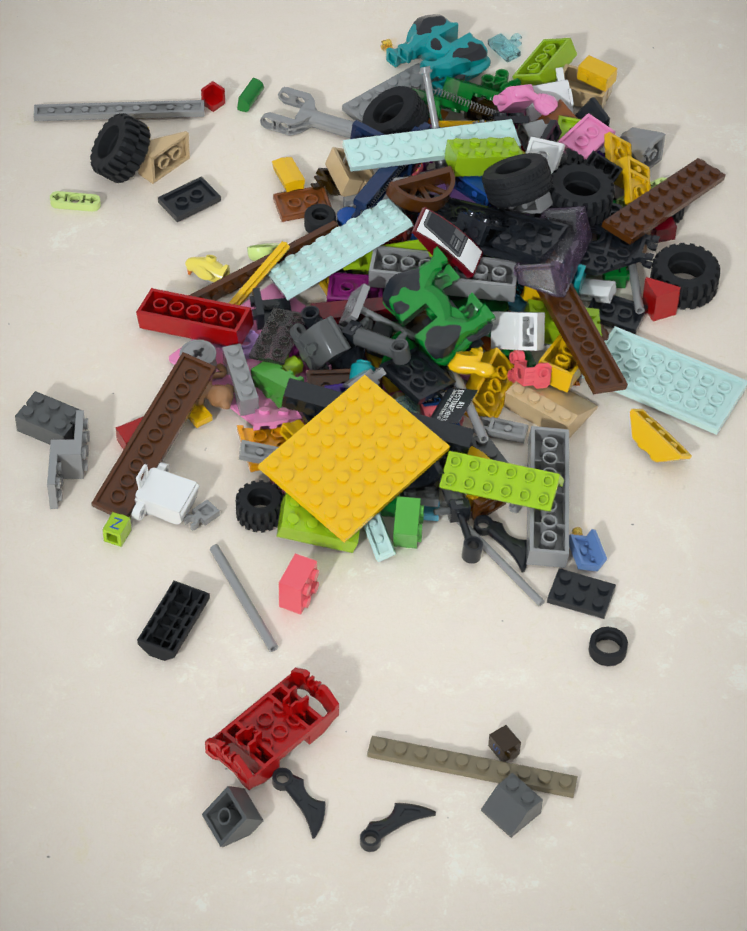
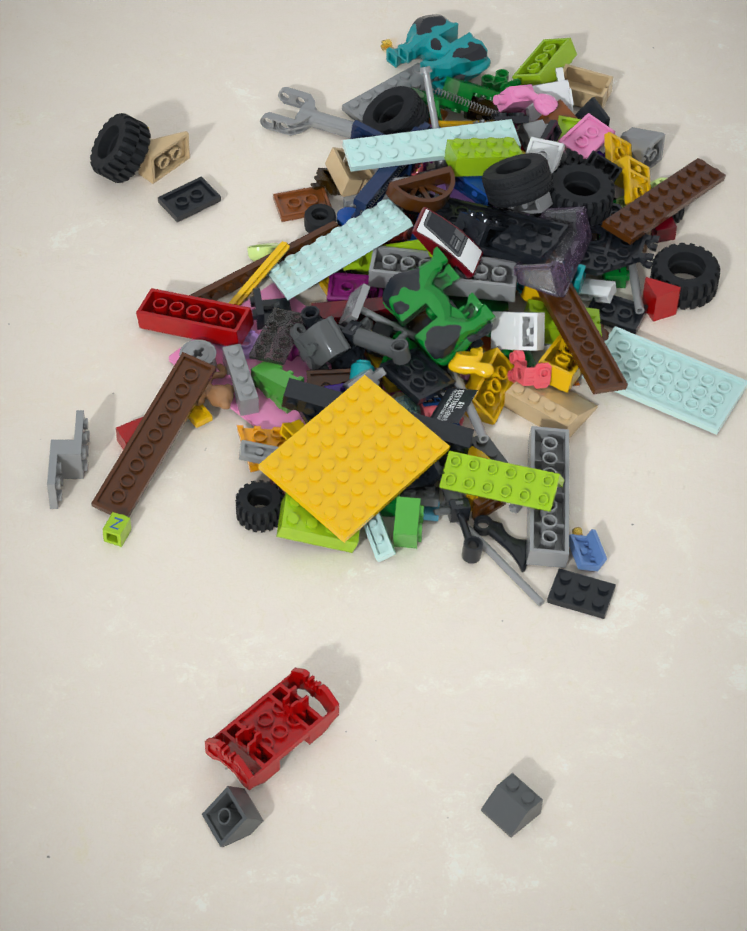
(46, 419): dark grey piece -> none
(69, 196): yellowish green beam -> none
(95, 111): light grey plate -> none
(163, 494): white piece -> none
(172, 621): black piece -> none
(202, 513): light grey plate -> none
(207, 268): light yellow animal -> none
(213, 96): red panel -> none
(244, 598): light grey piece -> none
(250, 95): green brick -> none
(274, 417): bright pink wing -> none
(288, 173): yellow piece -> none
(294, 364): lime brick -> none
(298, 584): coral brick -> none
(311, 808): black piece -> none
(401, 815): black piece -> none
(470, 766): dark tan plate -> none
(504, 429): light grey hinge -> none
(504, 744): dark brown brick -> none
(506, 48): clear light blue plate -> none
(519, 304): medium azure plate -> none
(597, 73): yellow brick -> none
(604, 658): black tyre -> none
(655, 439): yellow wedge -> none

